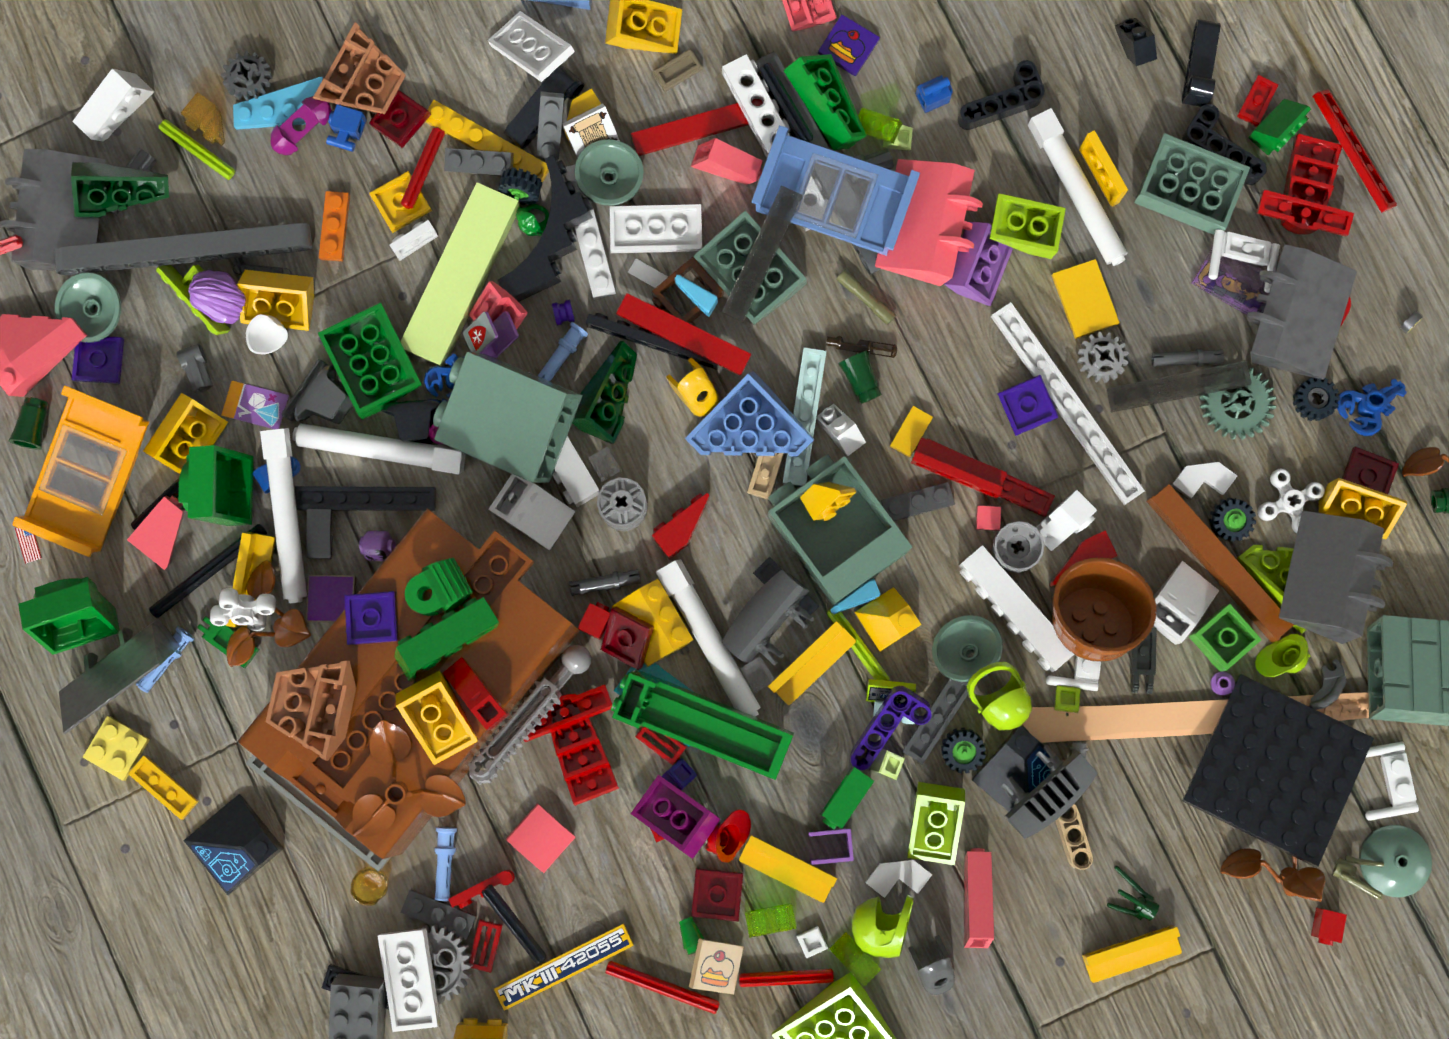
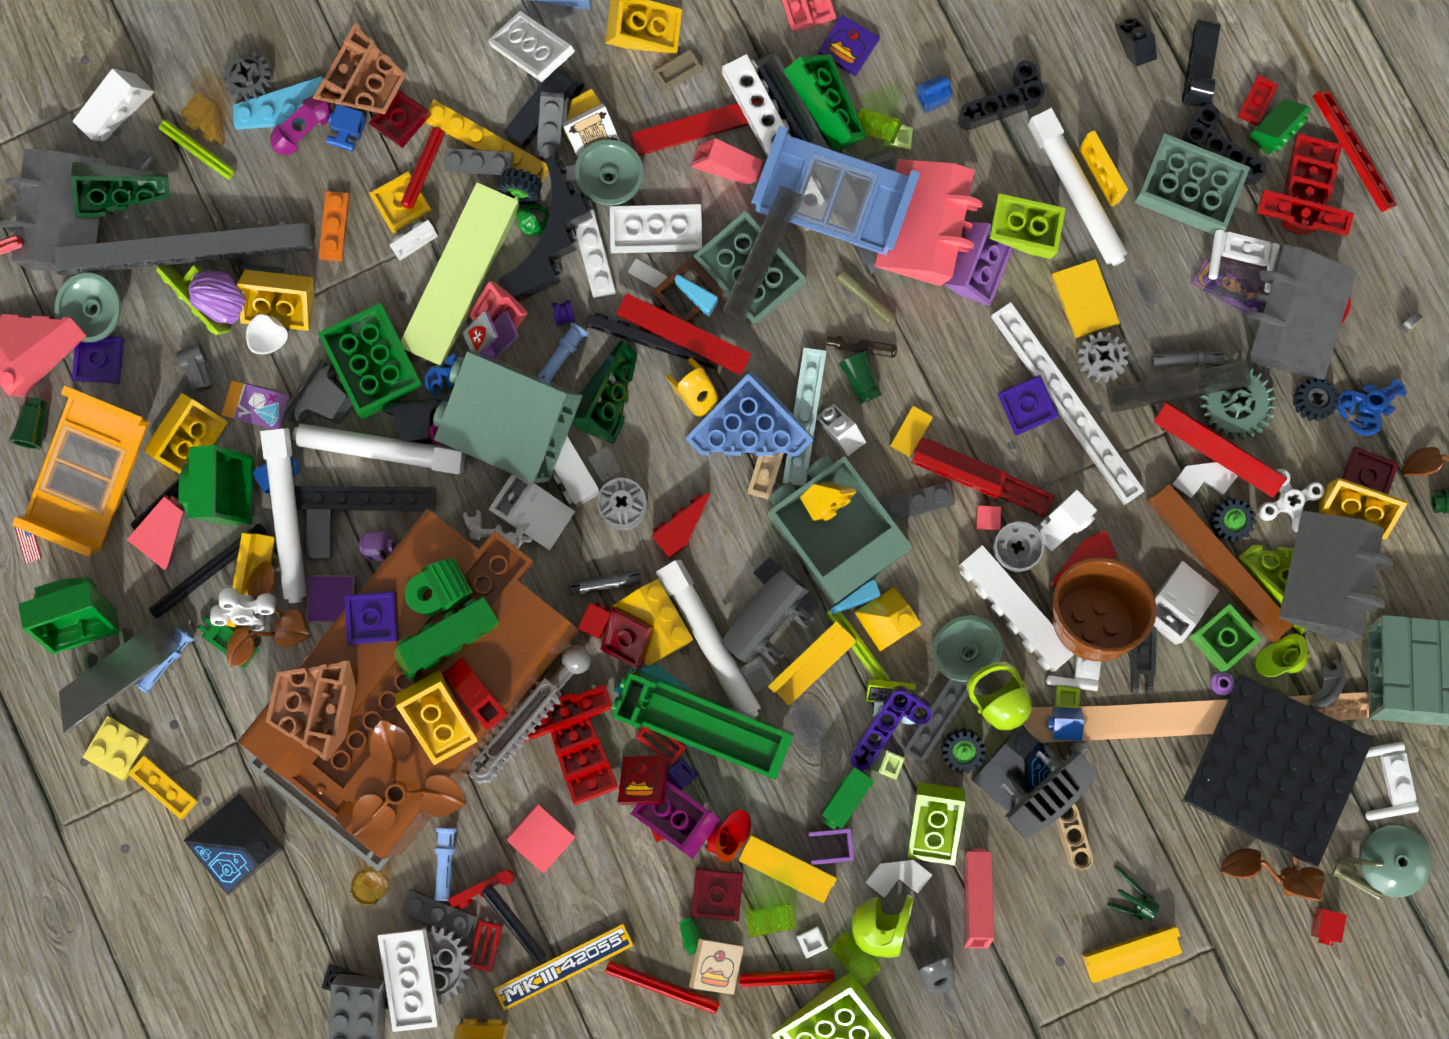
(473, 526): none -> white piece
(643, 780): none -> dark red tile
(1066, 723): none -> blue brick
(1220, 449): none -> red tile

